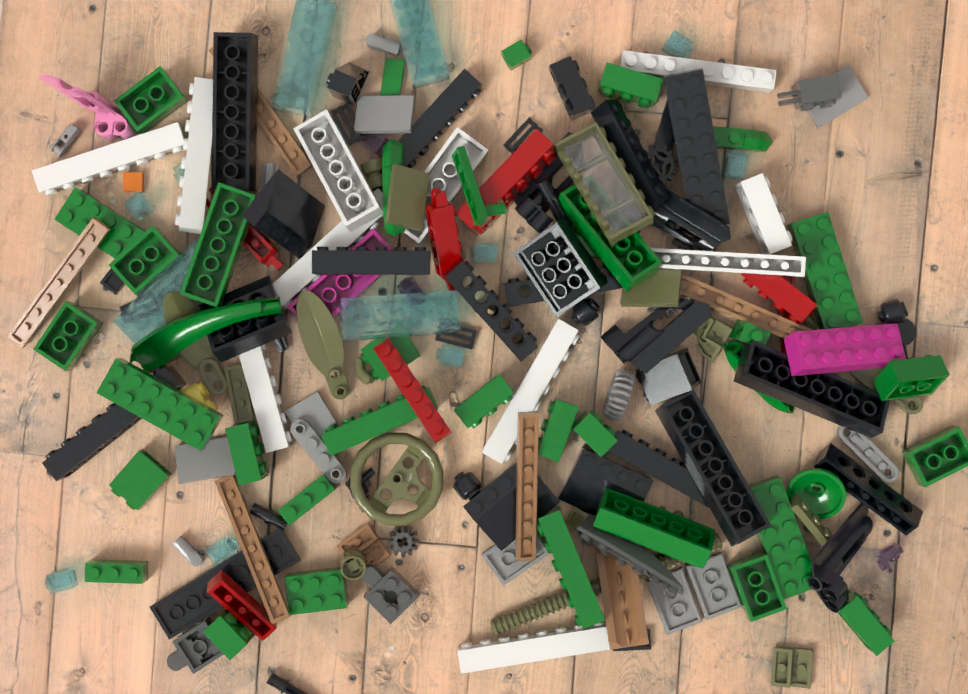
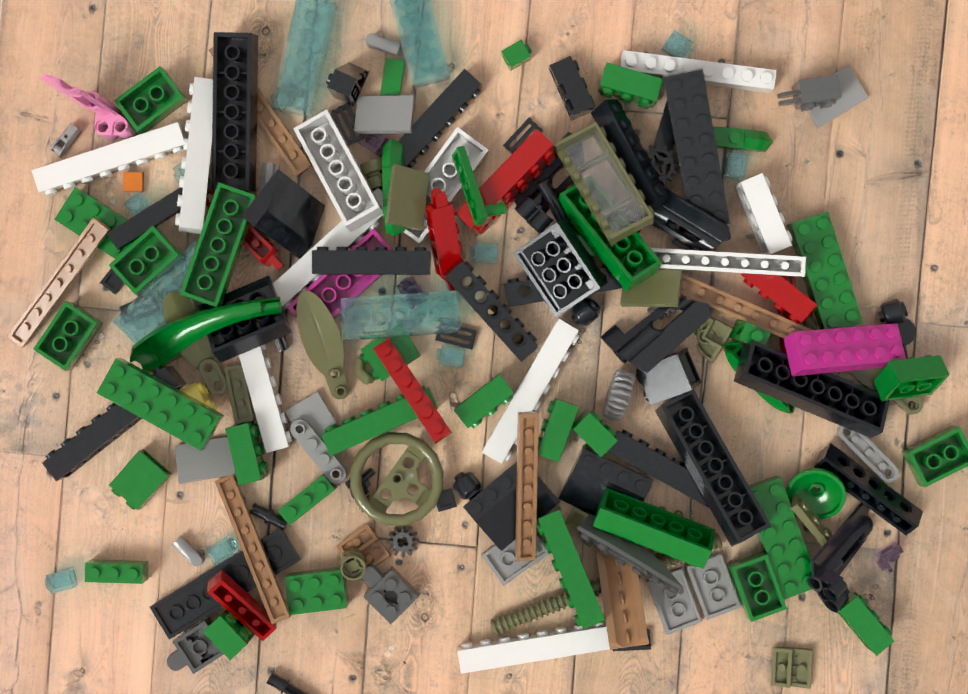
(151, 216): none -> black tile
(446, 500): none -> black tile

